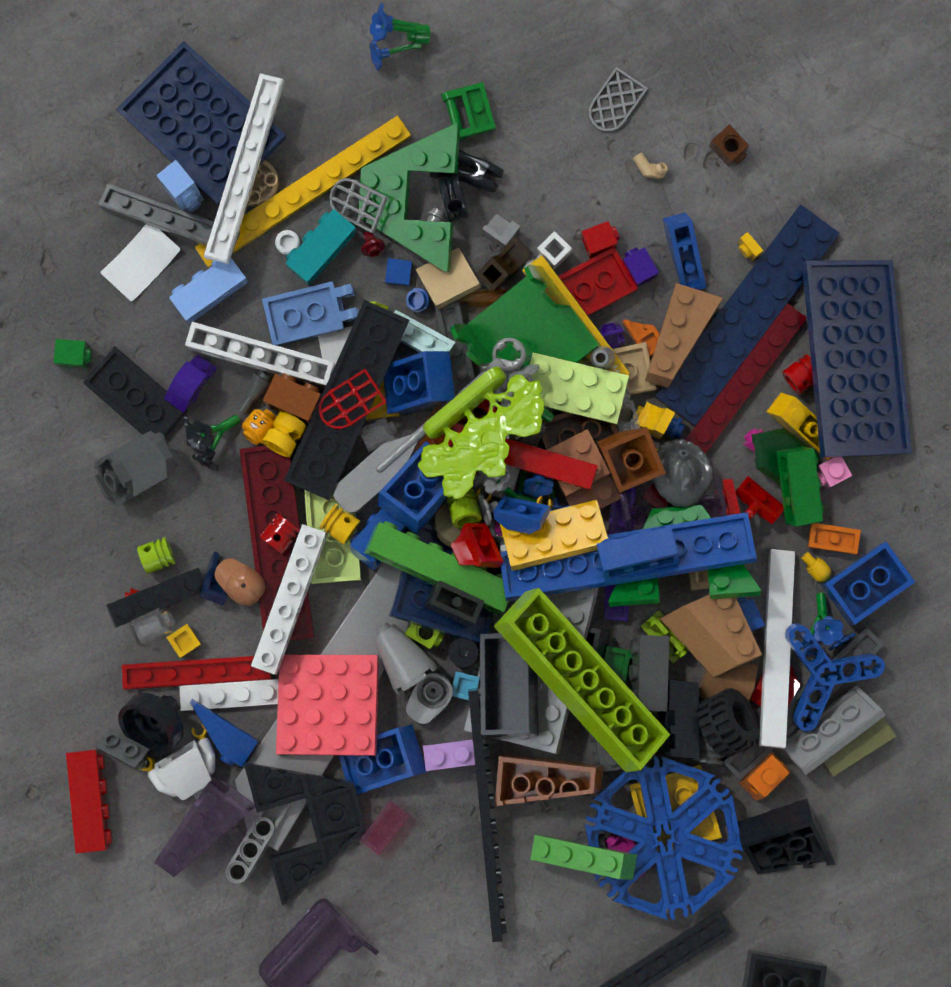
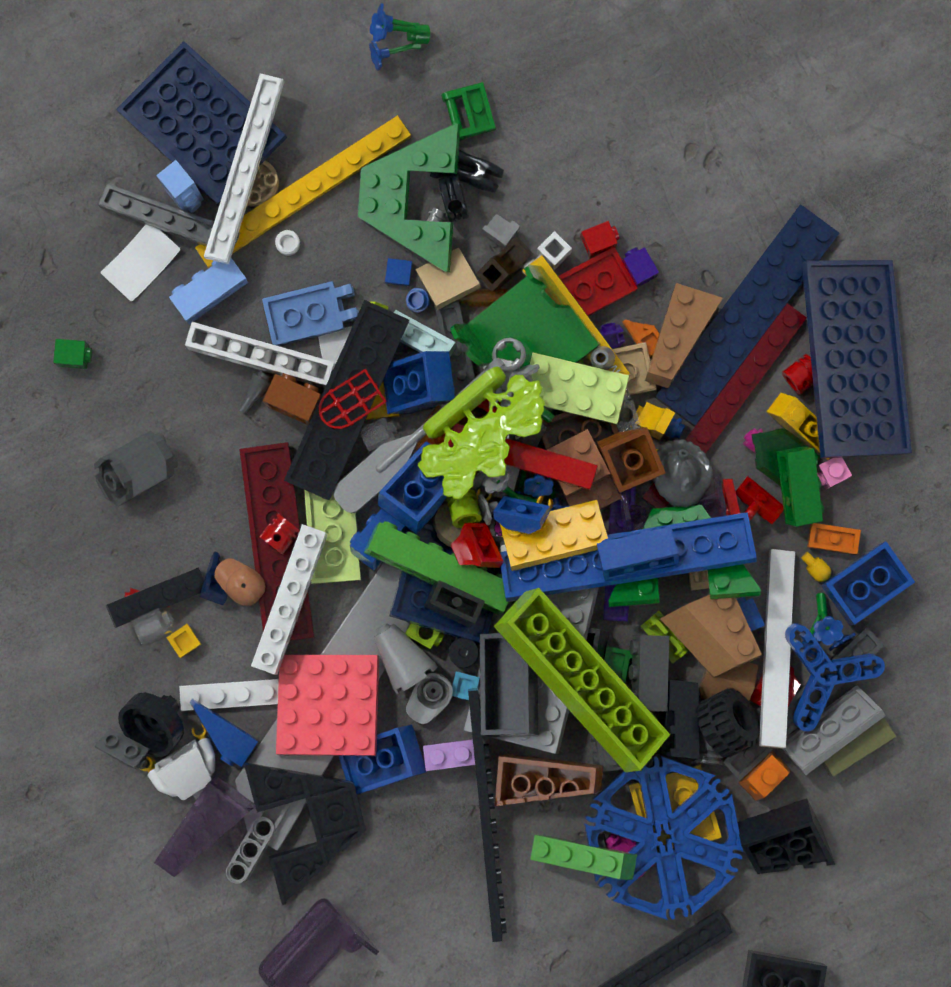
(88, 801): red brick -> none
(133, 394): black tile -> none
(156, 555): lime piece -> none
(188, 382): dark purple brick -> none
(191, 672): red tile -> none
(201, 437): black plant -> none
(257, 425): light orange head -> none
(285, 432): yellow wheel -> none
(320, 246): teal brick -> none
(339, 524): yellow piece -> none
(361, 212): light grey window -> none
(372, 247): dark red plate -> none
(384, 827): clear pink plate -> none
(629, 79): light grey window -> none
(648, 169): tan arm -> none
(684, 250): blue slope -> none
(729, 135): reddish brown brick -> none
(749, 247): yellow plate -> none

